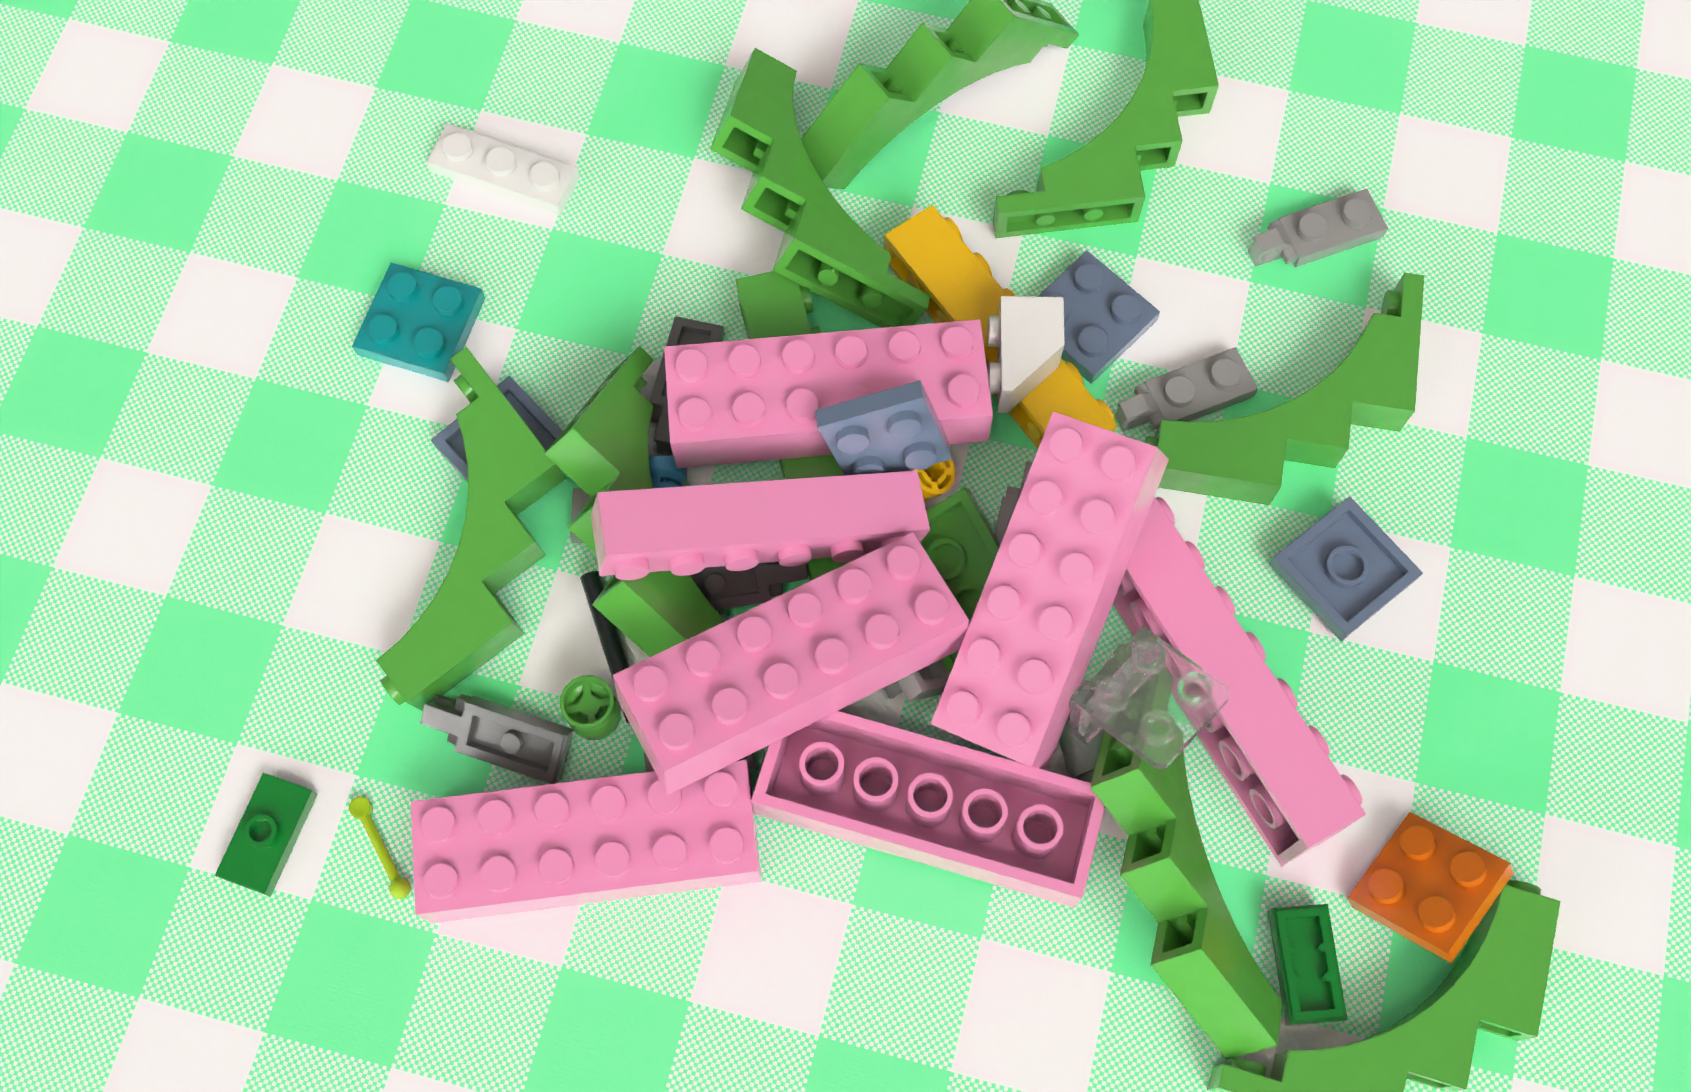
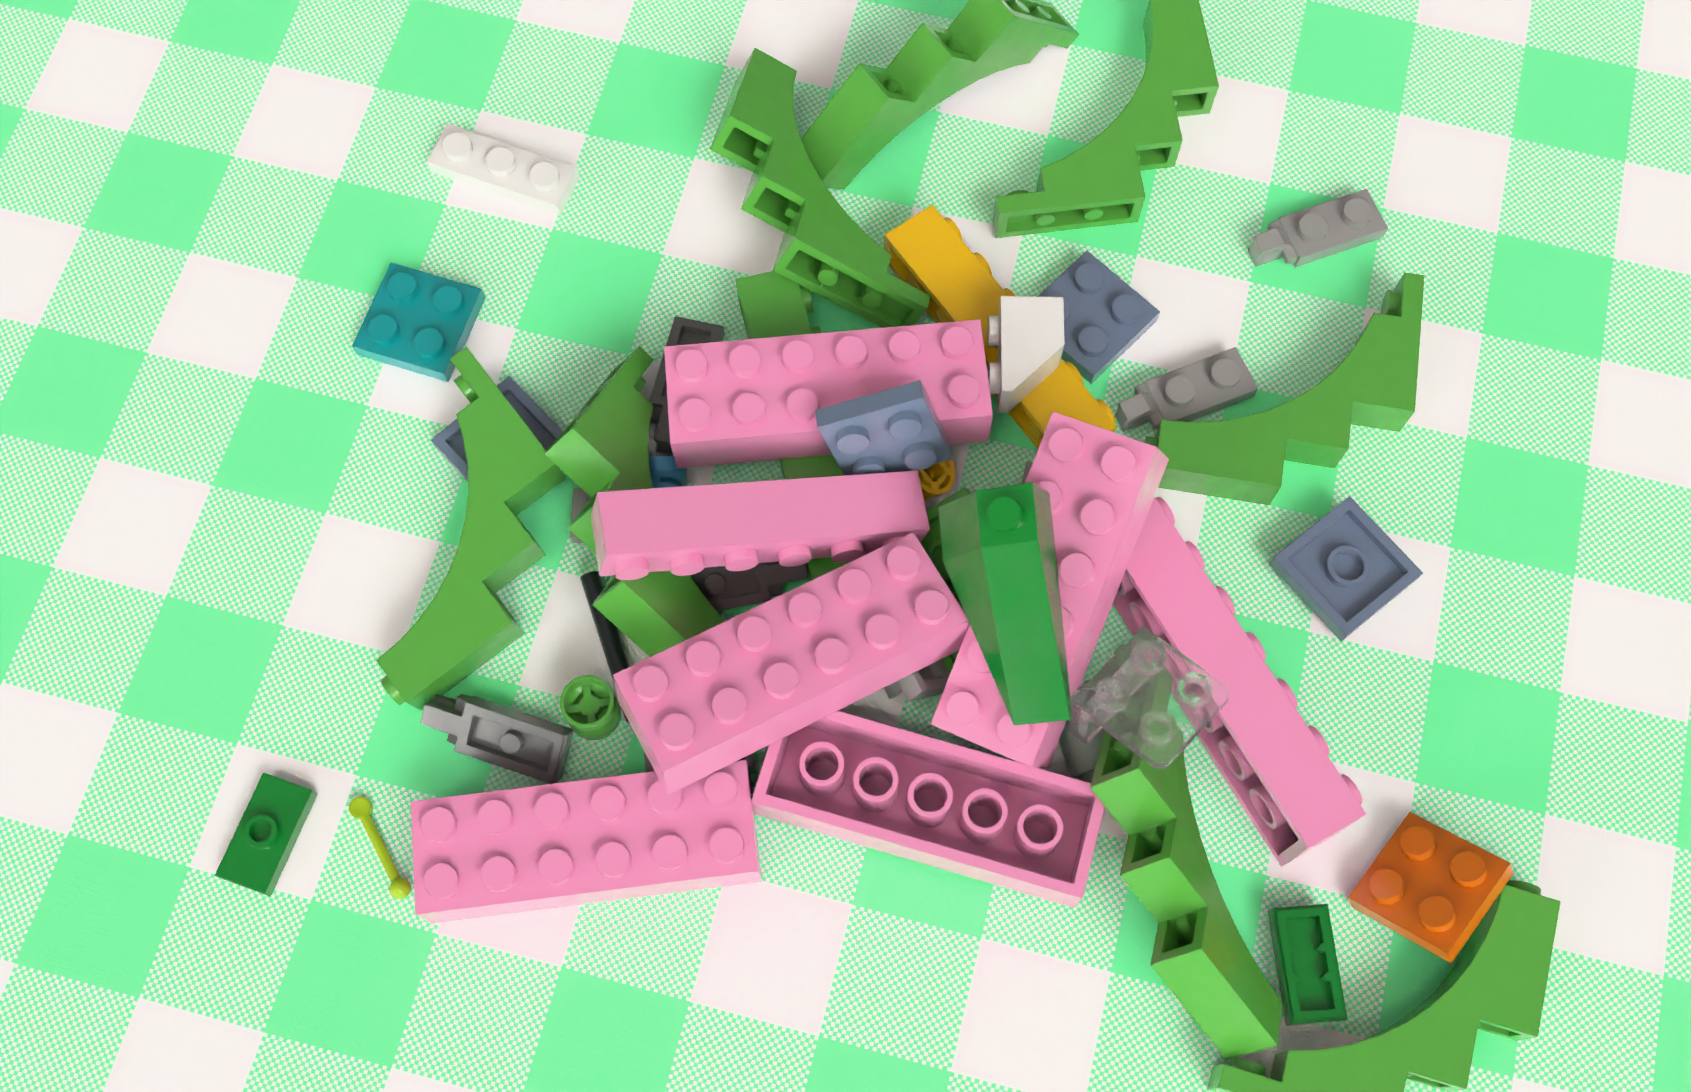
(1007, 581): none -> green wedge

